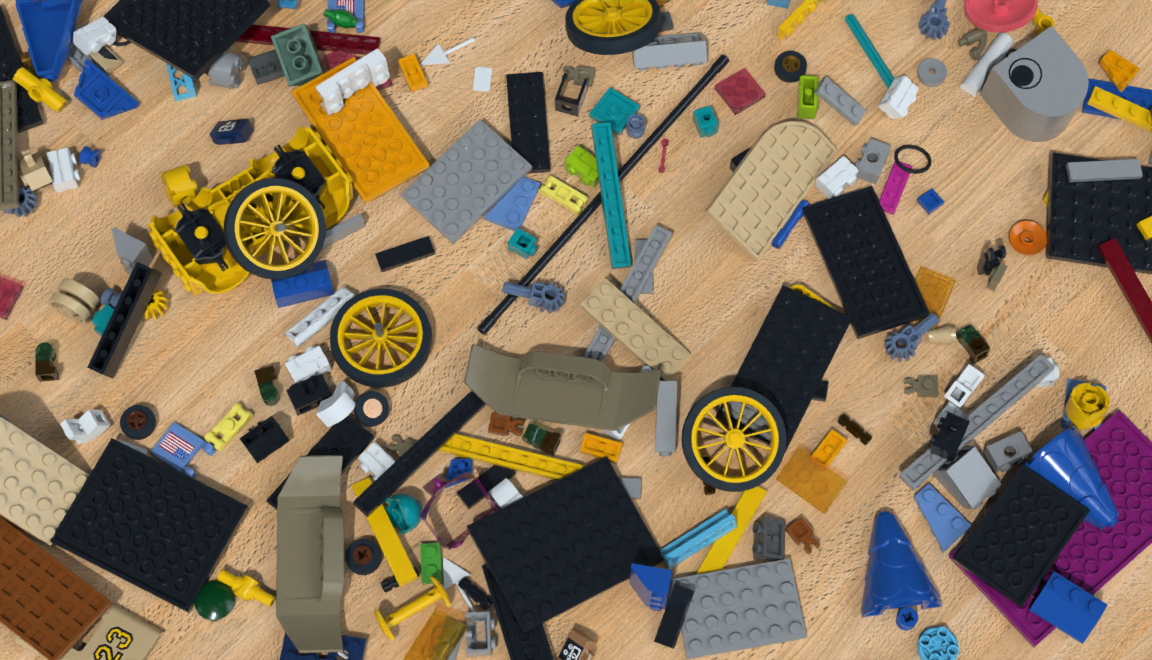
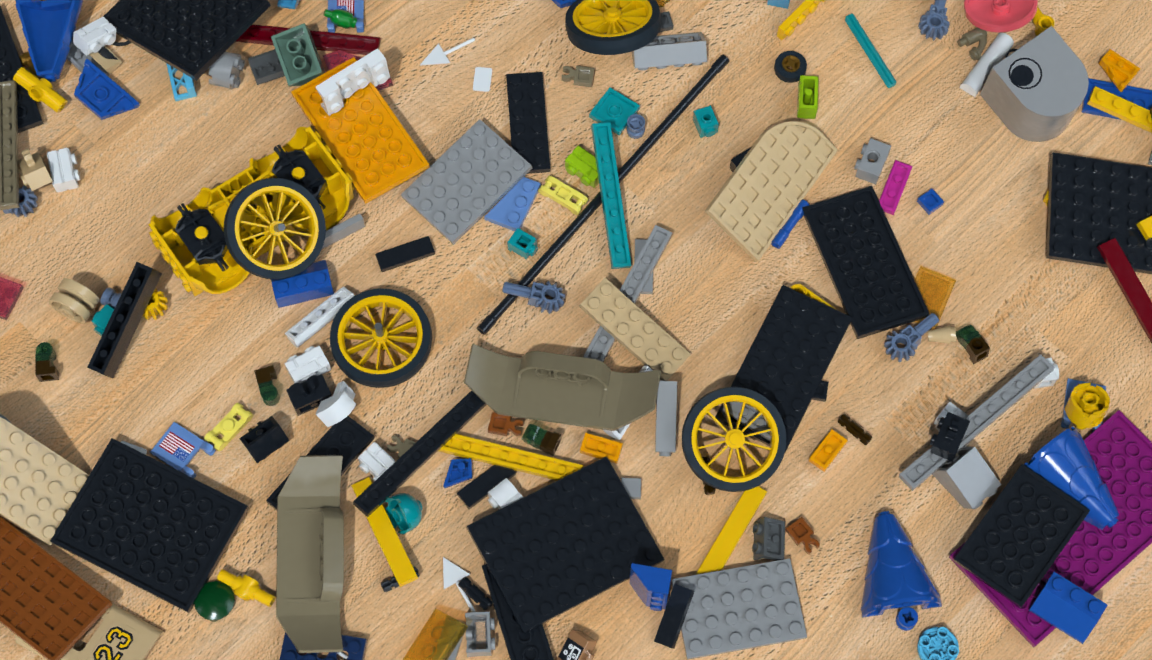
(87, 427): white brick -> none
(90, 156): blue wheel -> none
(130, 250): light grey slope -> none
(132, 417): black wheel -> none
(179, 185): yellow brick -> none
(231, 132): dark blue piece -> none
(365, 563): black wheel -> none
(371, 408): black wheel -> none
(412, 72): light orange plate -> none
(412, 608): yellow hose -> none
(430, 562): bright green plate -> none
(437, 485): magenta piece -> none
(575, 106): black piece -> none
(665, 142): clear pink hinge -> none
(698, 538): medium azure fence -> none
(739, 91): clear pink plate -> none
(811, 480): clear yellow tile -> none
(837, 178): white brick -> none
(840, 101): light grey plate -> none
(898, 97): white brick -> none
(911, 170): black piece -> none
(925, 386): dark tan plate -> none
(935, 66): light grey piece -> none
(942, 518): medium blue wing -> none
(964, 386): white brick -> none
(991, 259): black hinge -> none
(996, 276): dark tan plate -> none
(1015, 444): light grey brick -> none
(1030, 231): orange dish -> none
(1104, 170): light grey tile -> none

